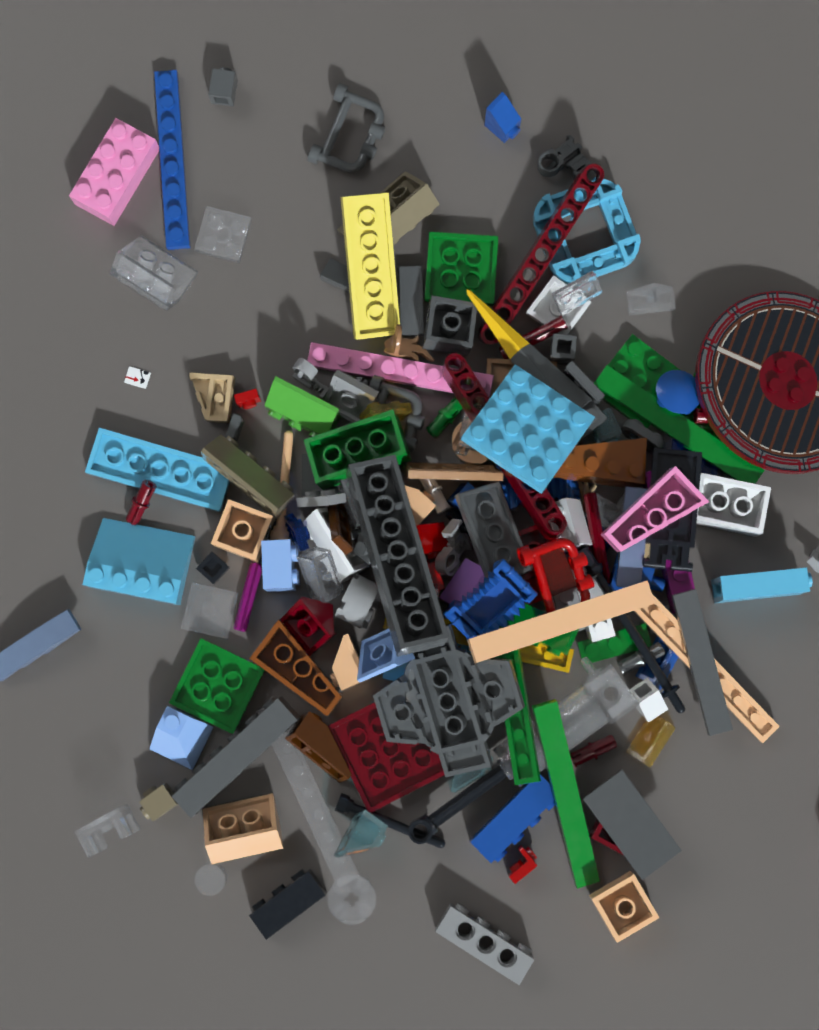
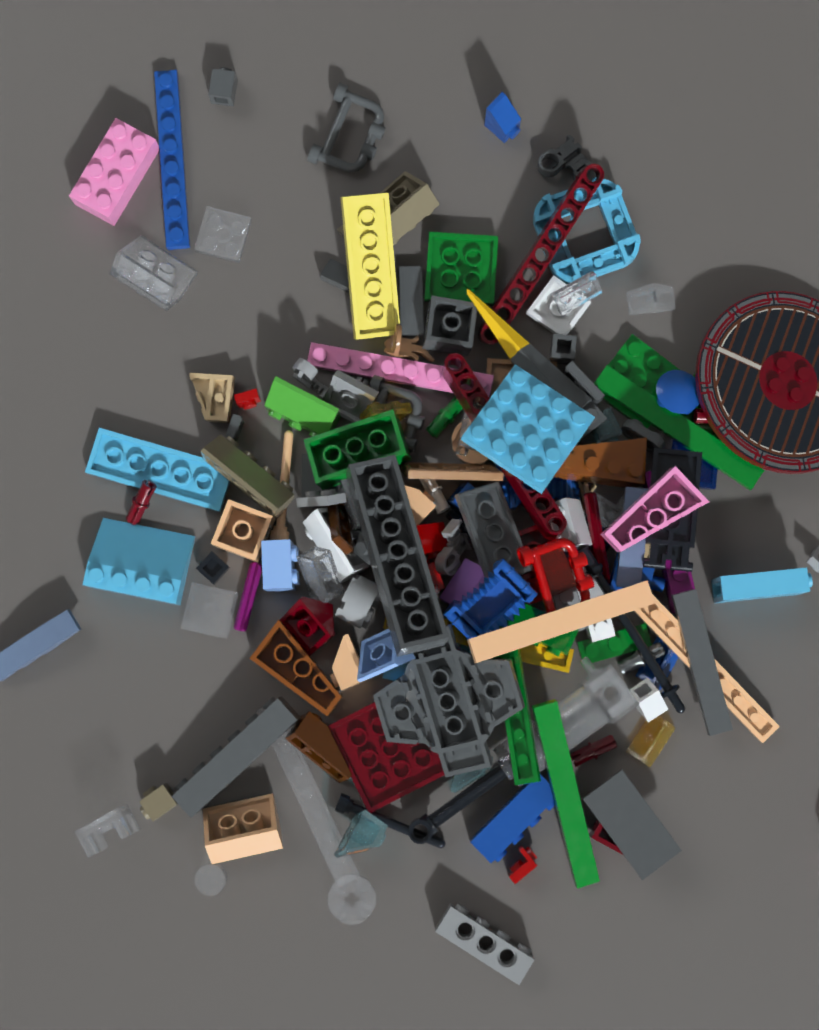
(137, 377): white sticker -> none
(180, 737): light blue slope -> none
(217, 686): green plate -> none
(287, 903): black brick -> none
(297, 531): clear blue plate -> none
(558, 325): dark red pin -> none
(624, 906): light nougat brick -> none
(733, 505): white slope -> none

